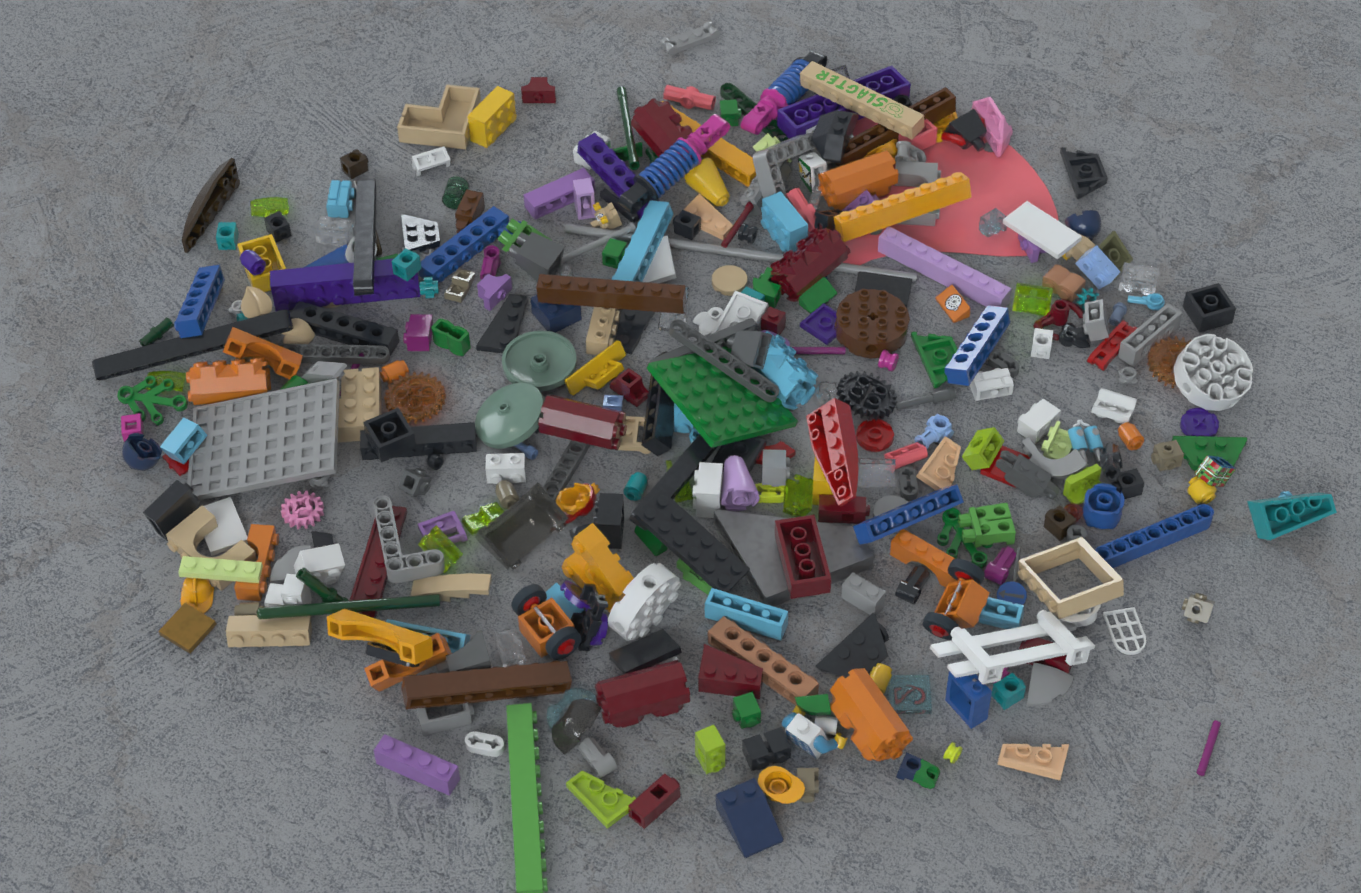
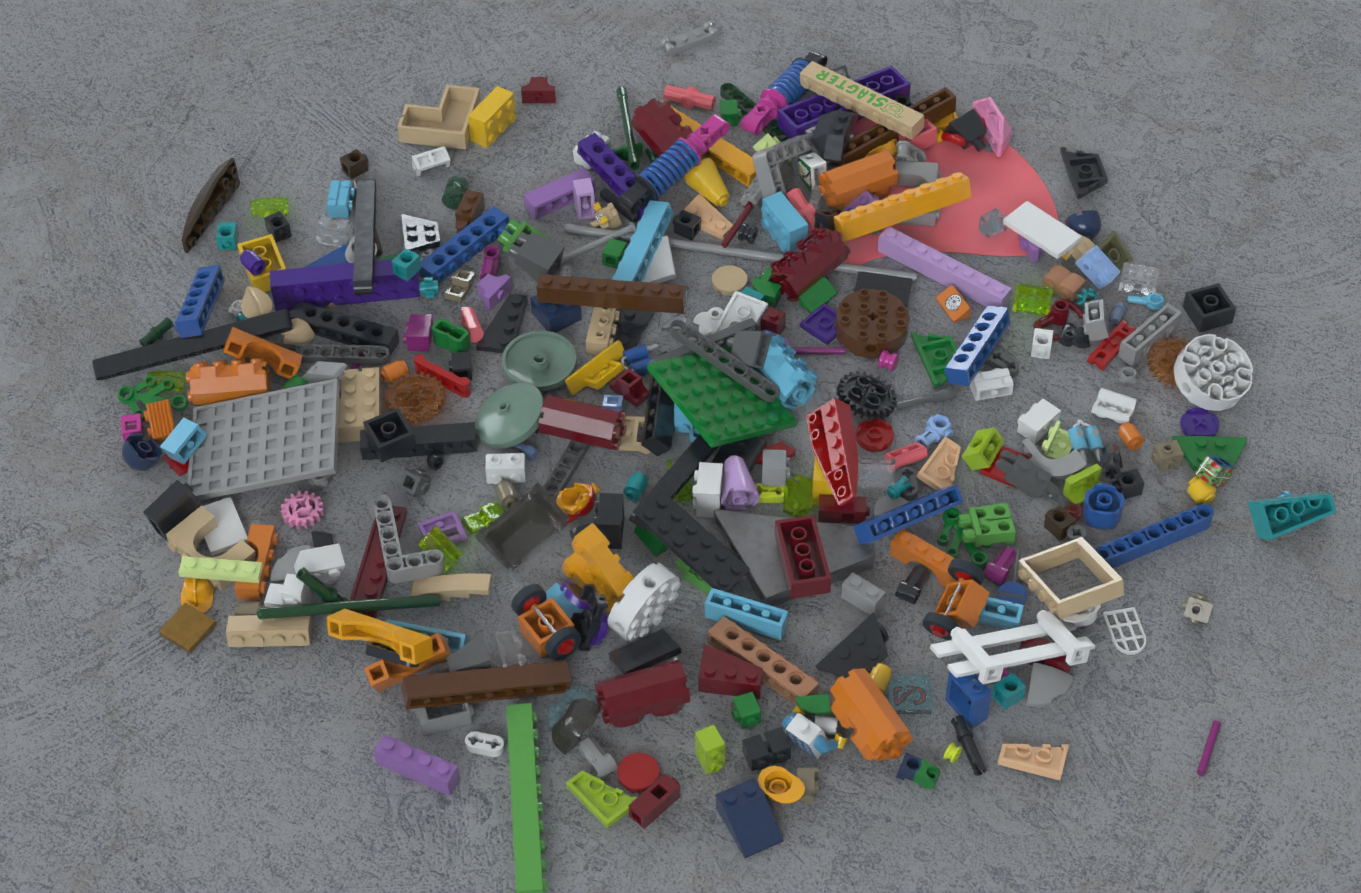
(160, 419): none -> orange brick
(449, 380): none -> red plate
(461, 365): none -> black brick
(471, 324): none -> coral brick
(638, 353): none -> blue piece
(638, 772): none -> red tile
(896, 489): none -> teal pin
(965, 737): none -> black pin

